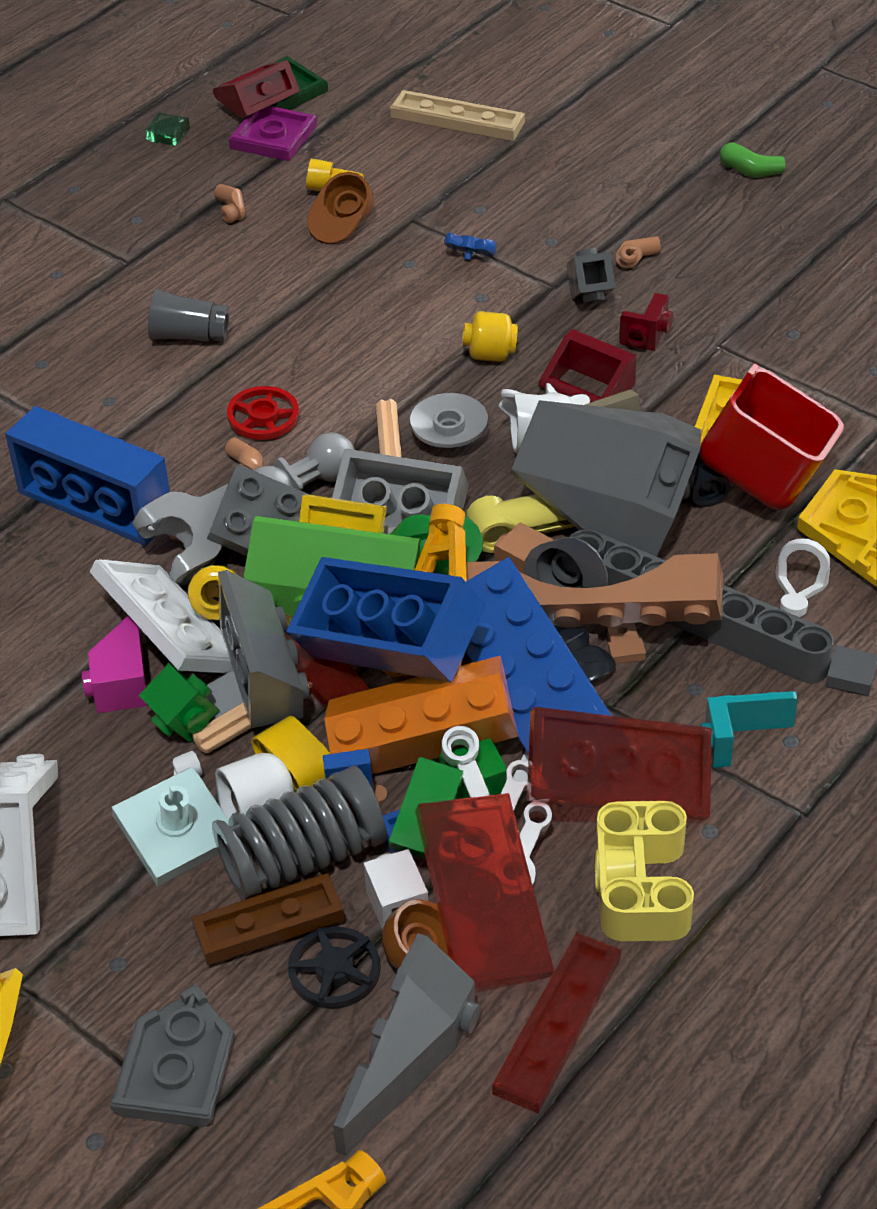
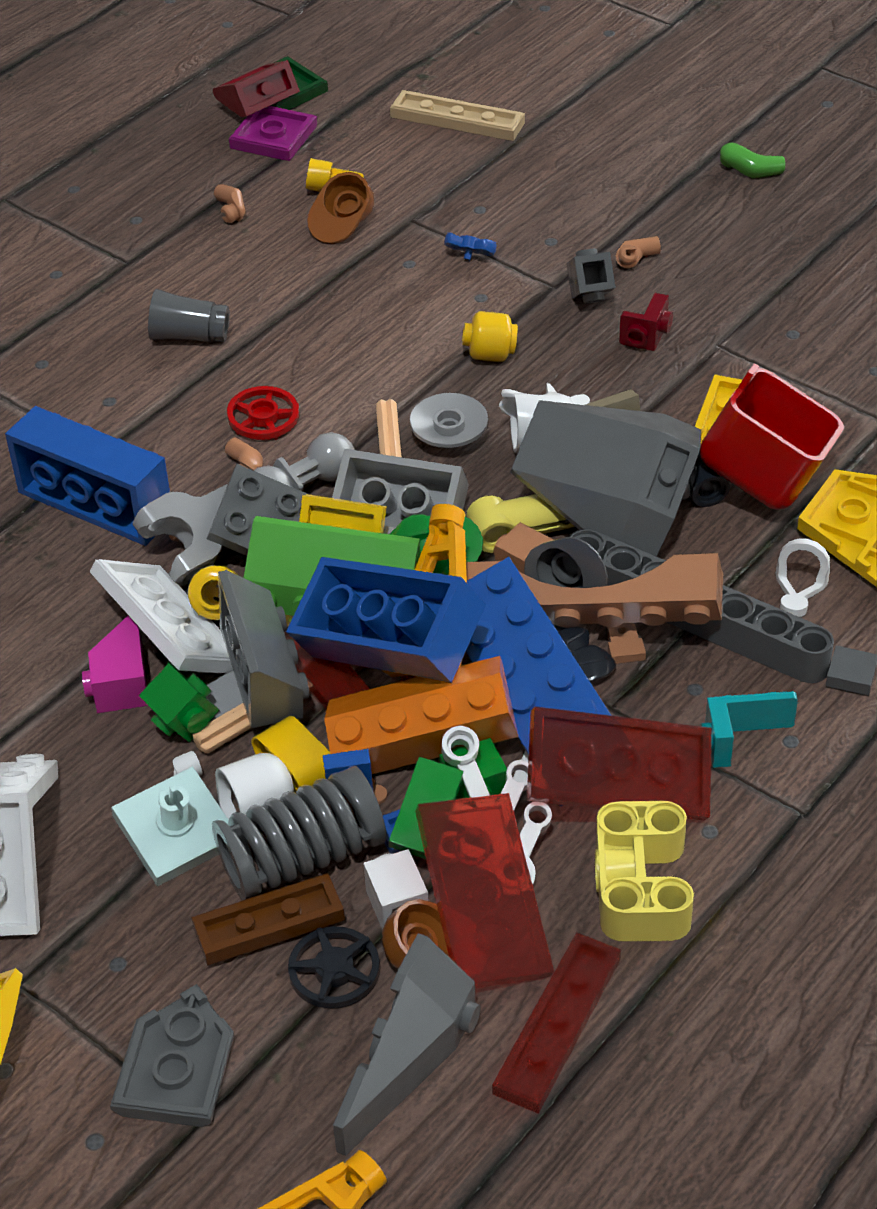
(167, 129): clear green tile -> none
(591, 359): dark red tile -> none

